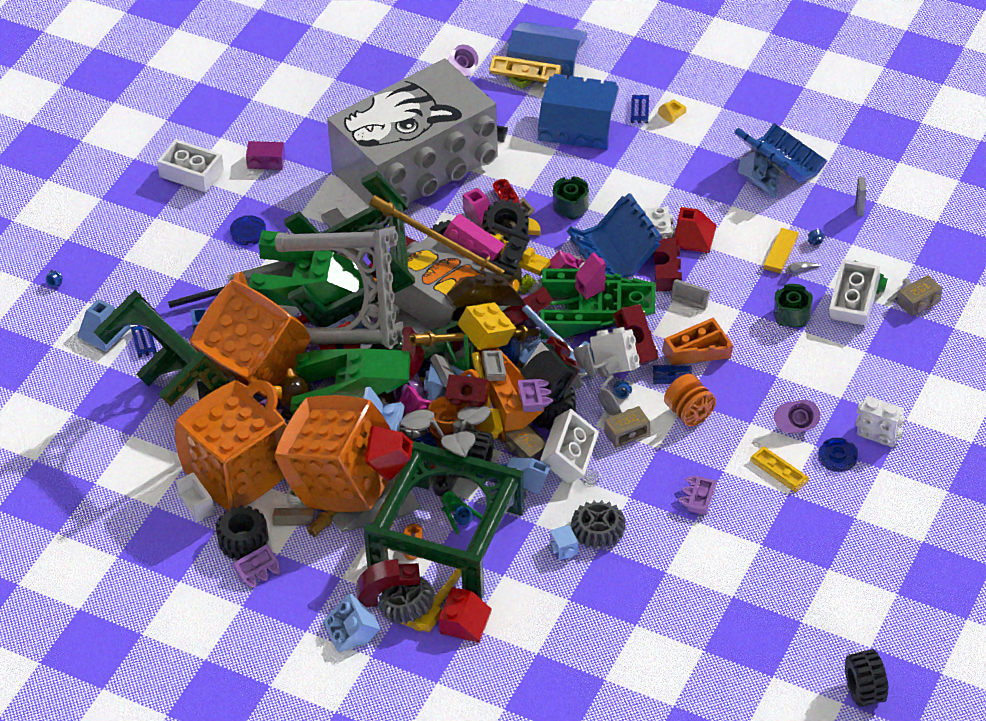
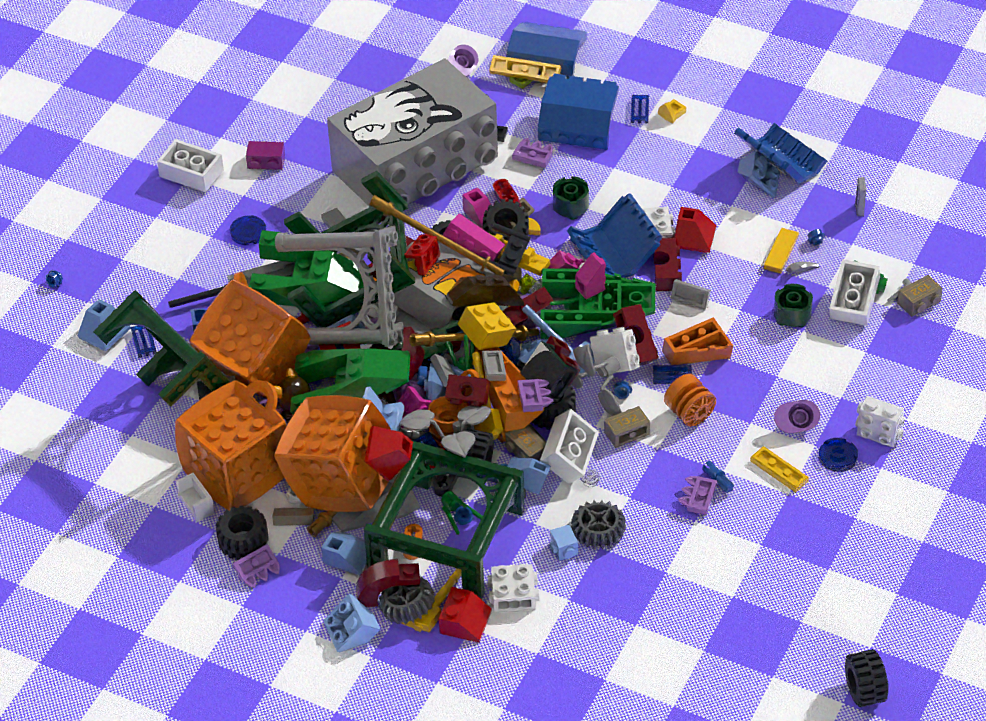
(345, 552): none -> medium blue slope
(421, 375): none -> blue tile
(425, 252): none -> red bracket
(513, 587): none -> white brick
(533, 154): none -> medium lavender plate
(719, 475): none -> blue axle

